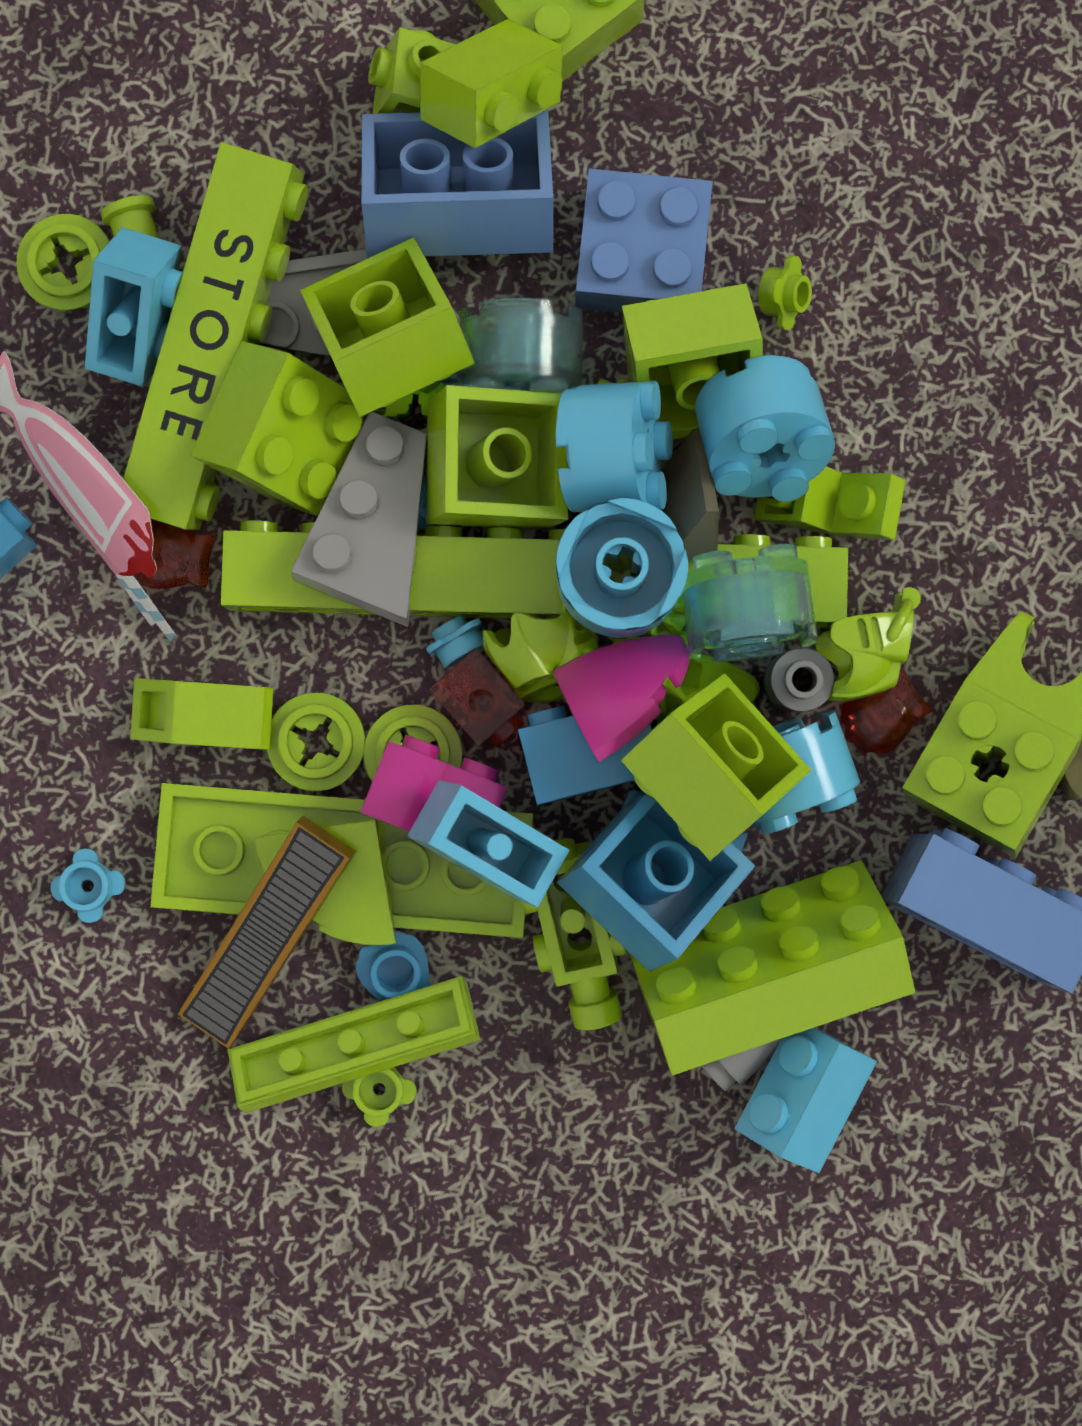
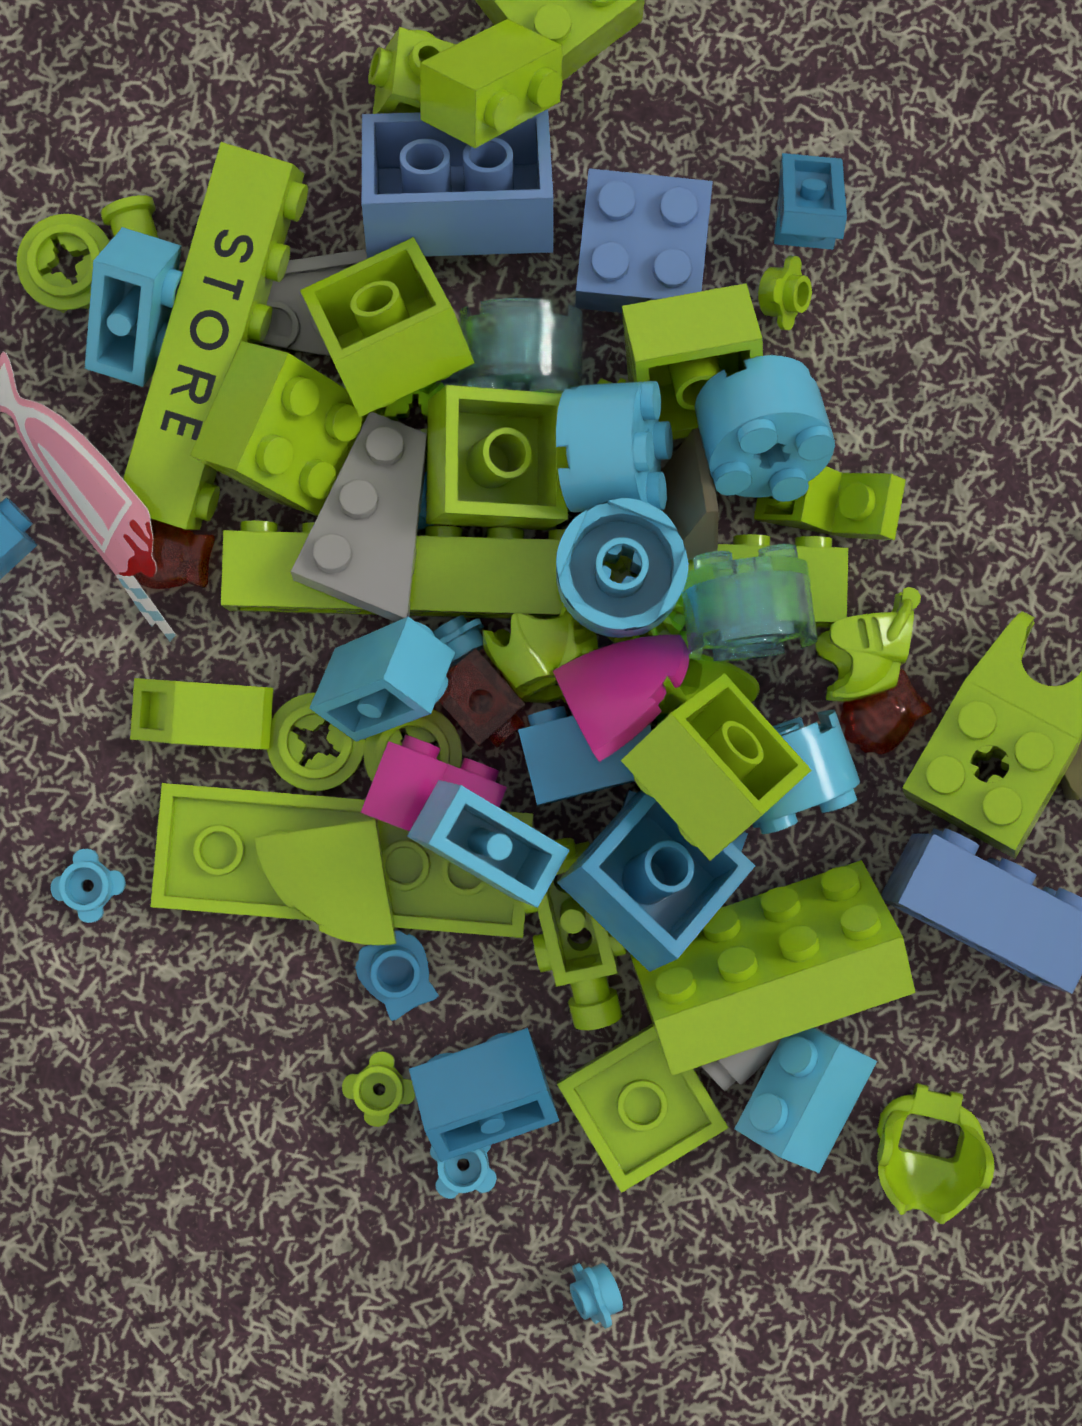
(266, 931): tile -> none
(353, 1044): lime tile -> none
(383, 679): none -> medium azure brick
(477, 1177): none -> medium azure plate
(483, 1094): none -> dark azure brick
(596, 1293): none -> medium azure plate
(638, 1110): none -> lime plate
(779, 684): light grey brick -> none
(810, 202): none -> dark azure slope
(927, 1181): none -> lime helmet

